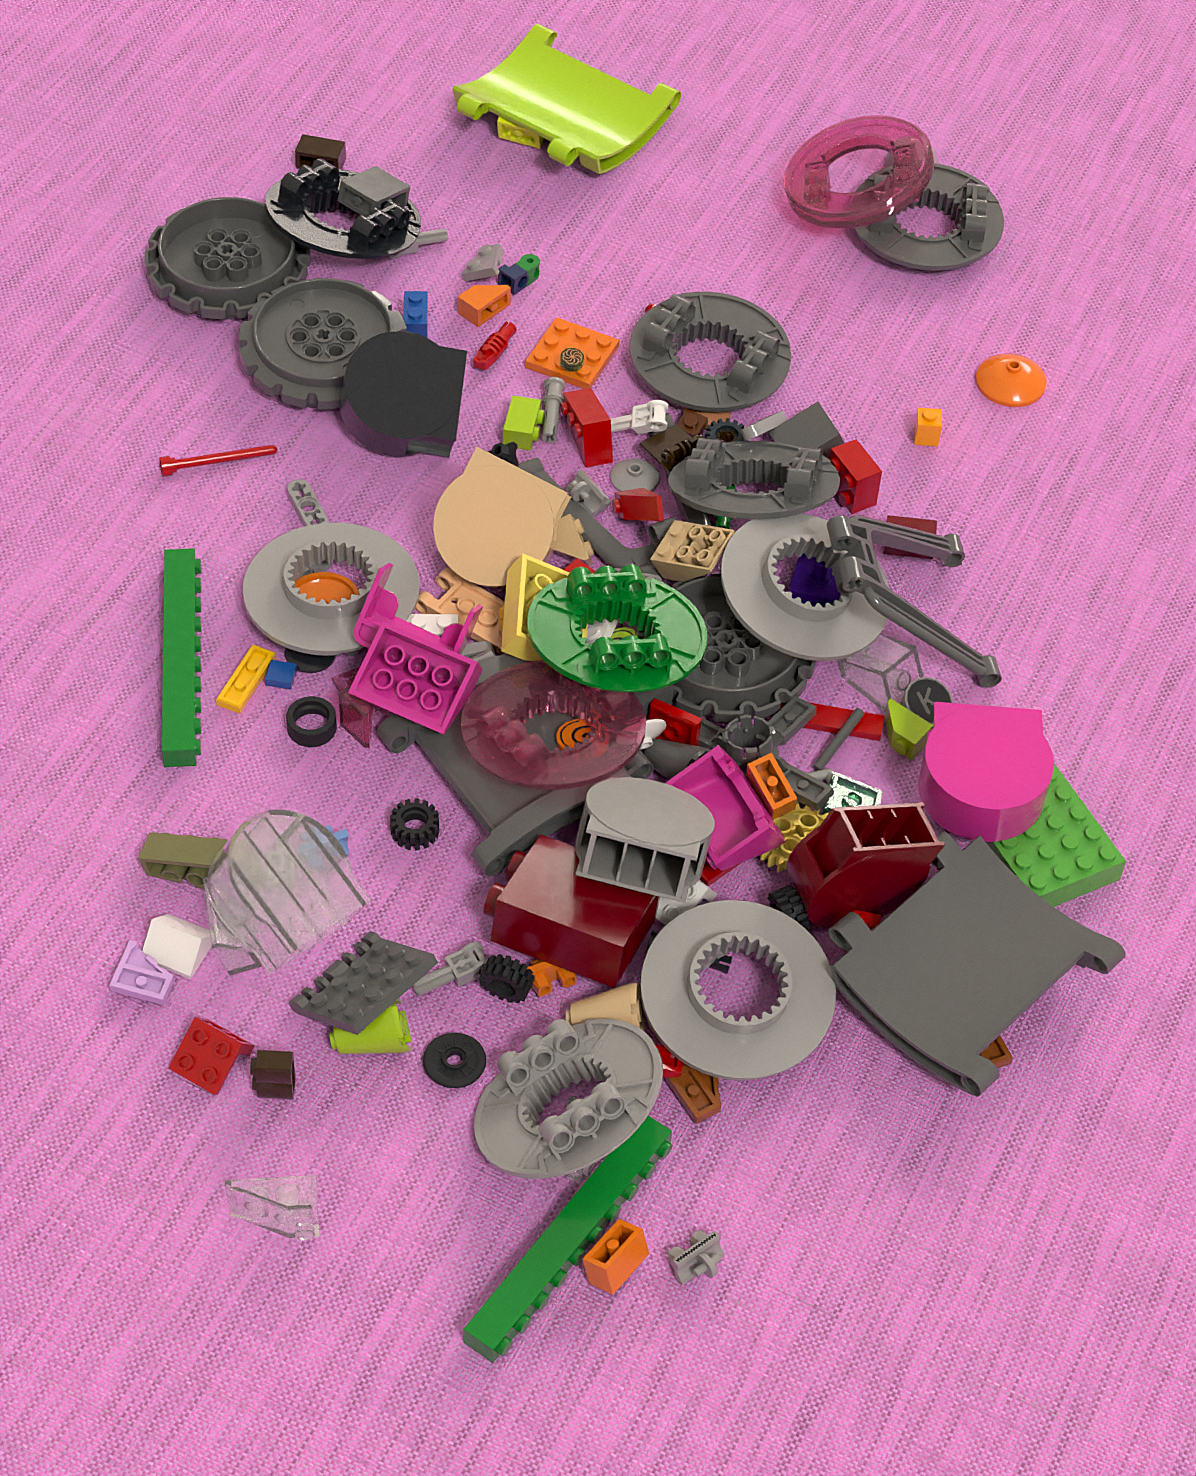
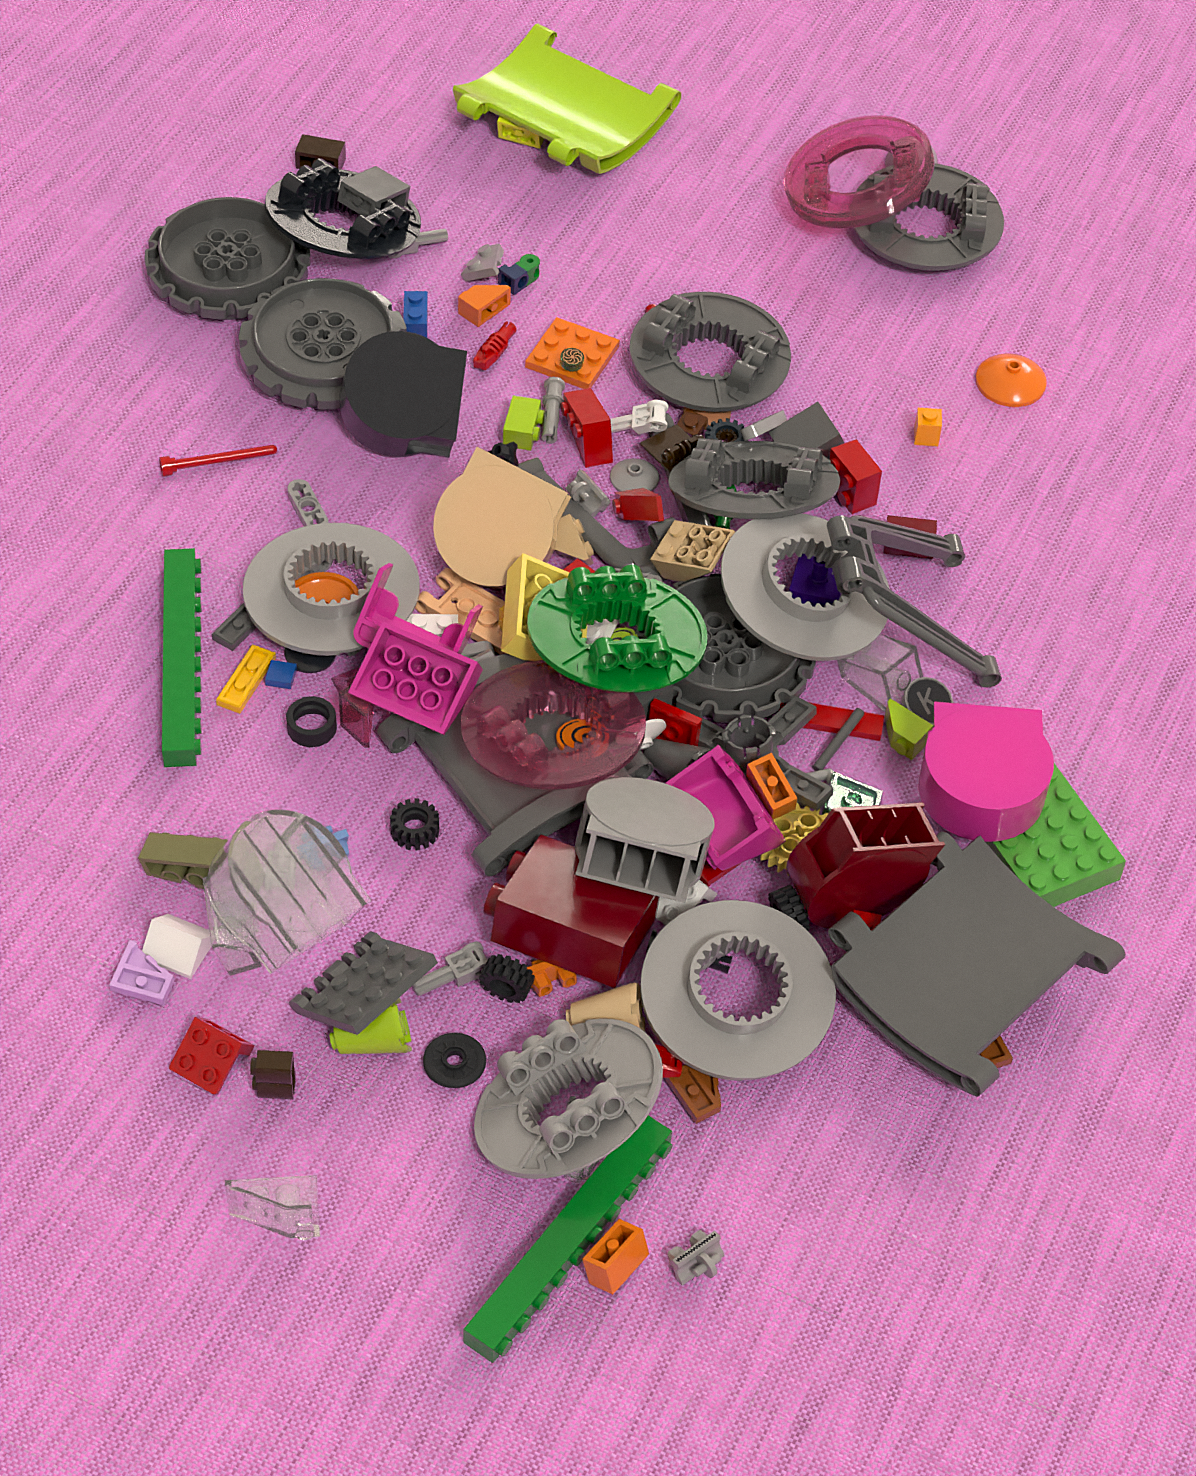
(234, 629): none -> dark grey tile

